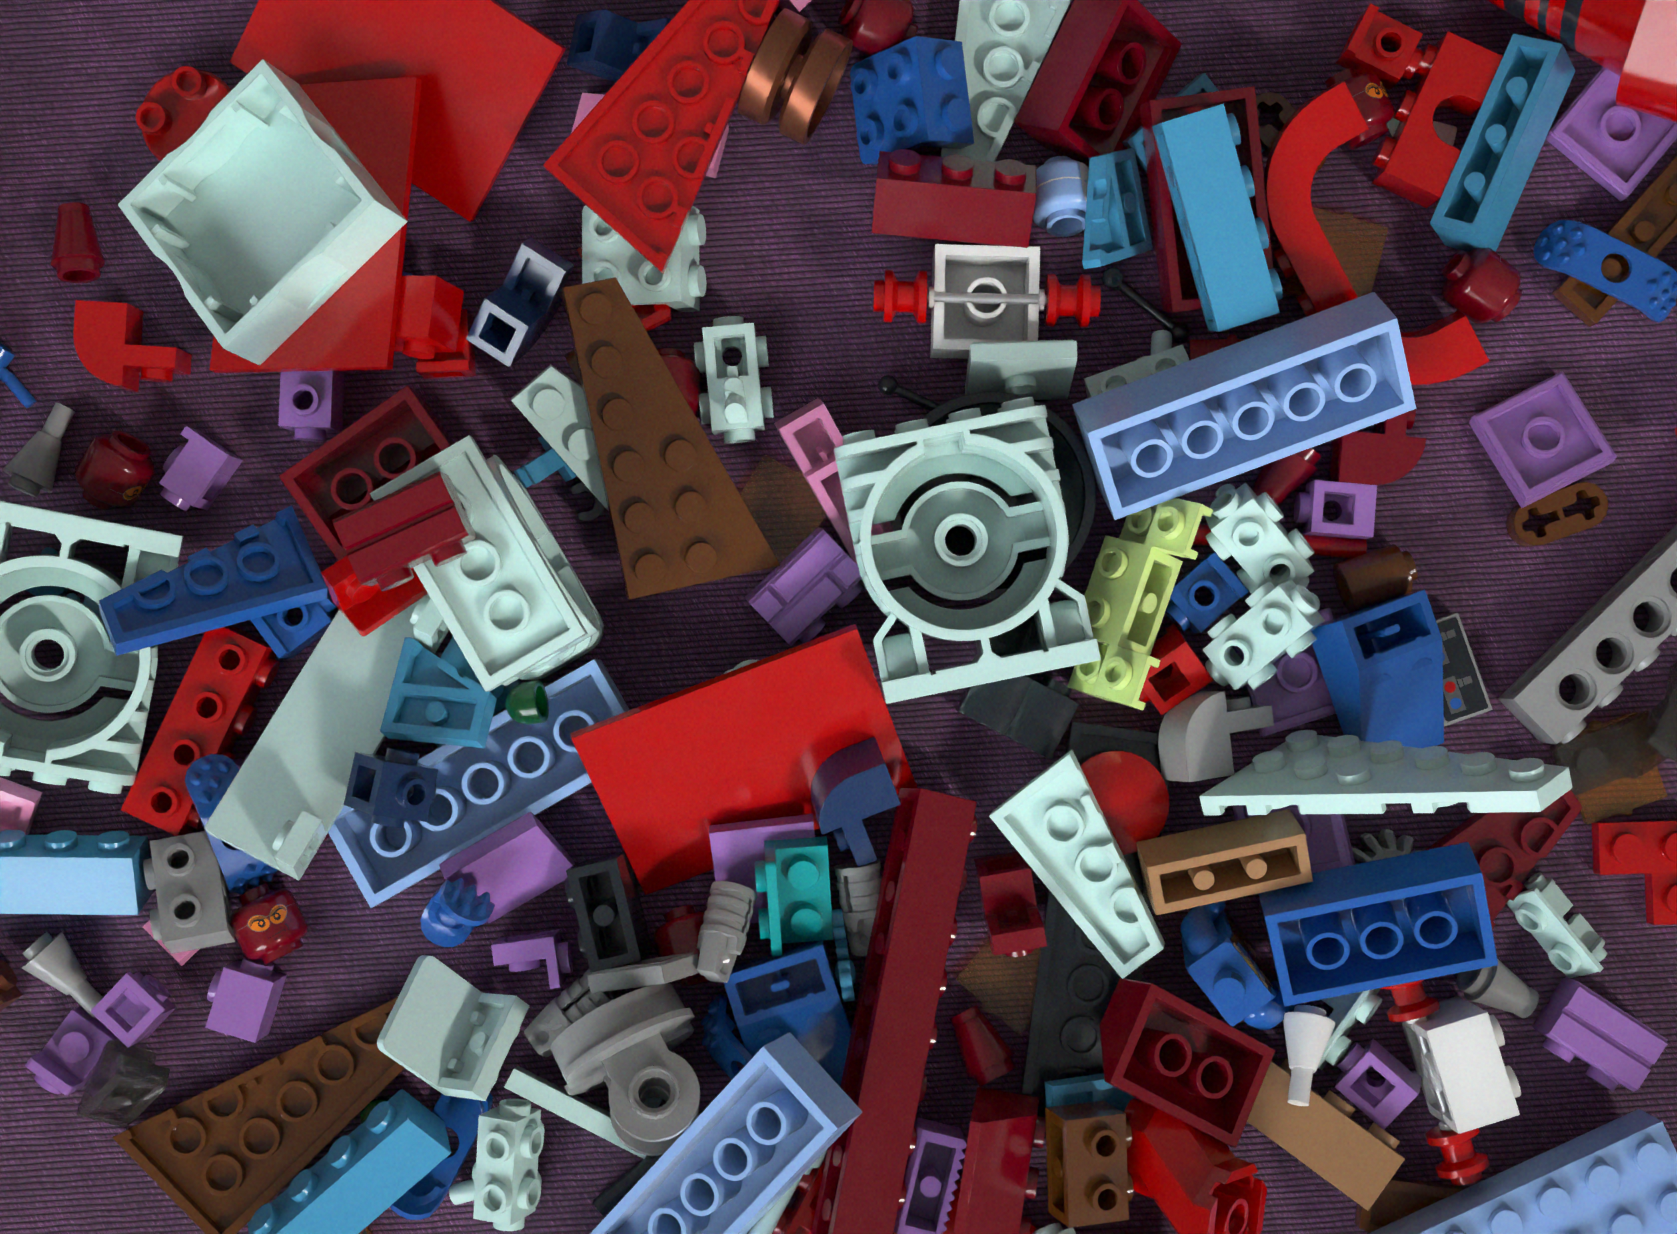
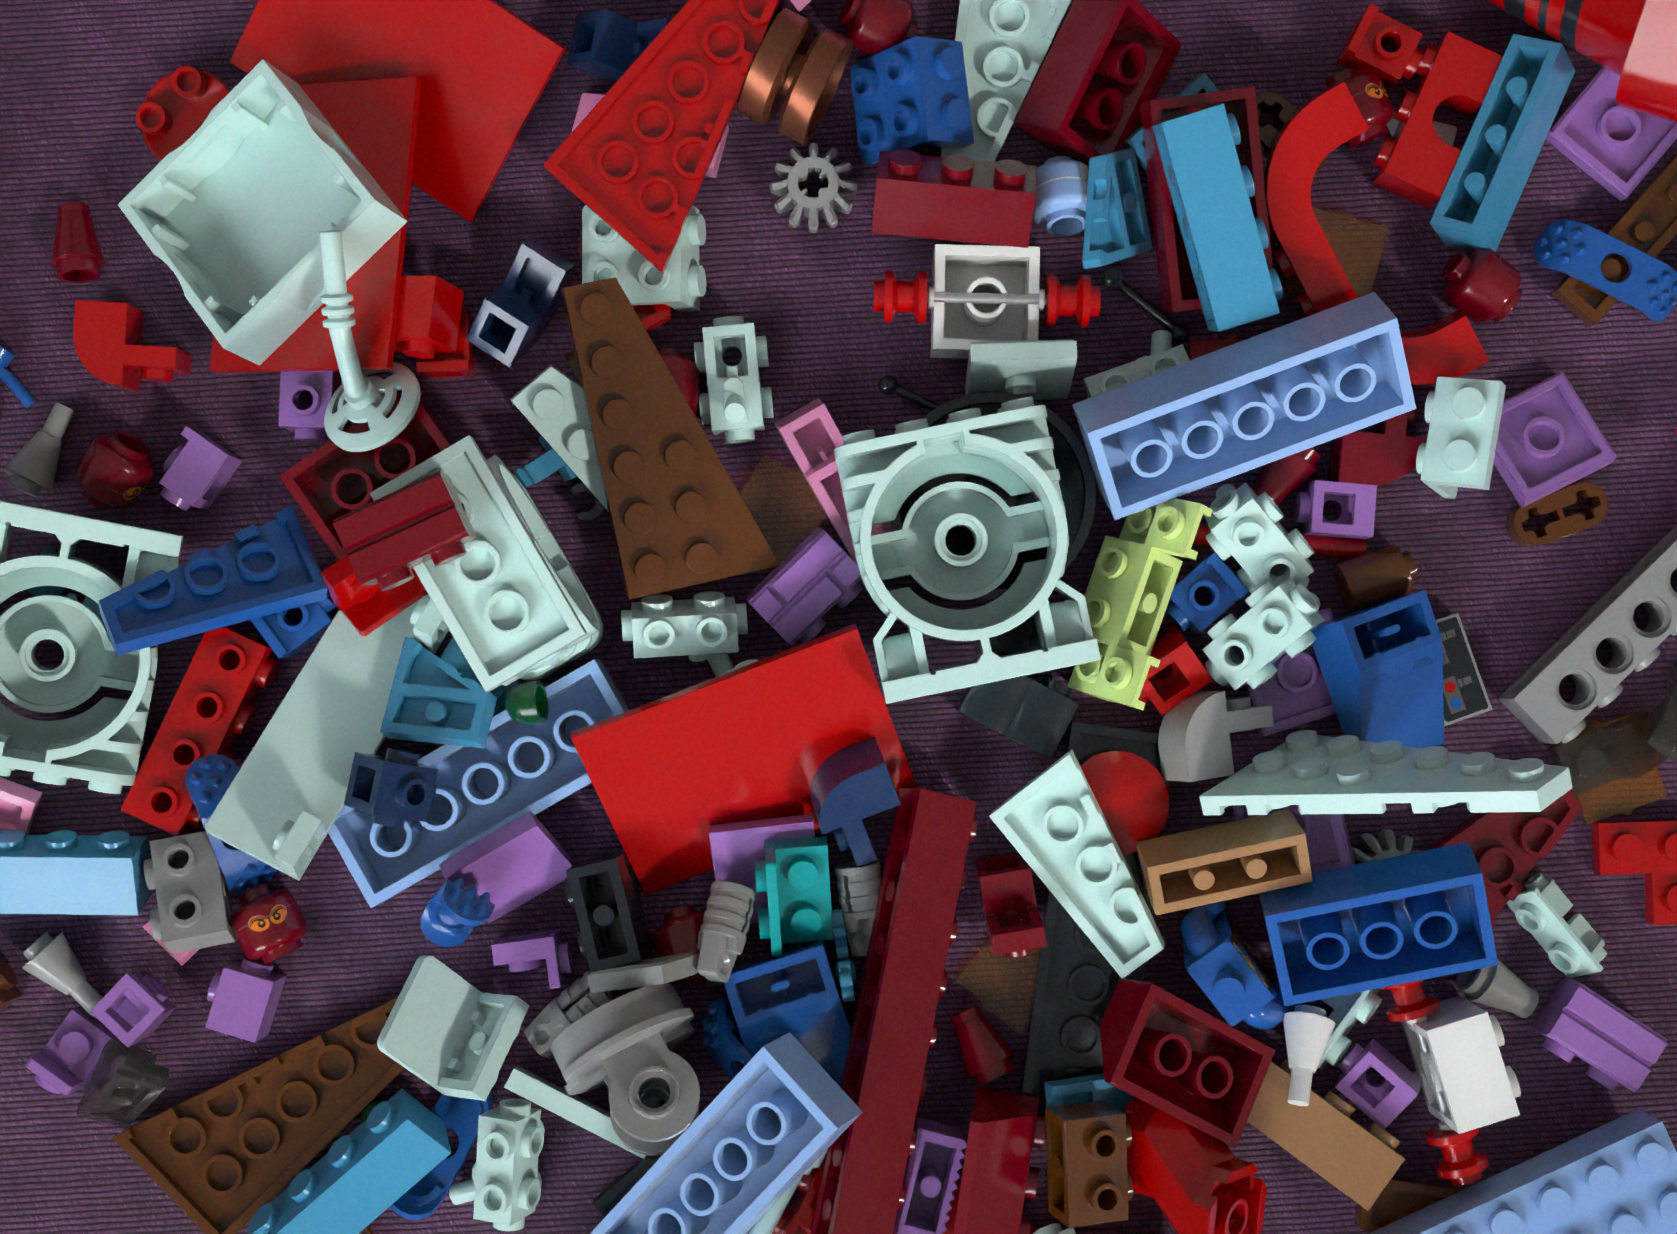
(359, 396): none -> light aqua dish
(690, 627): none -> light aqua brick
(797, 178): none -> light grey gear
(1461, 434): none -> light aqua bracket

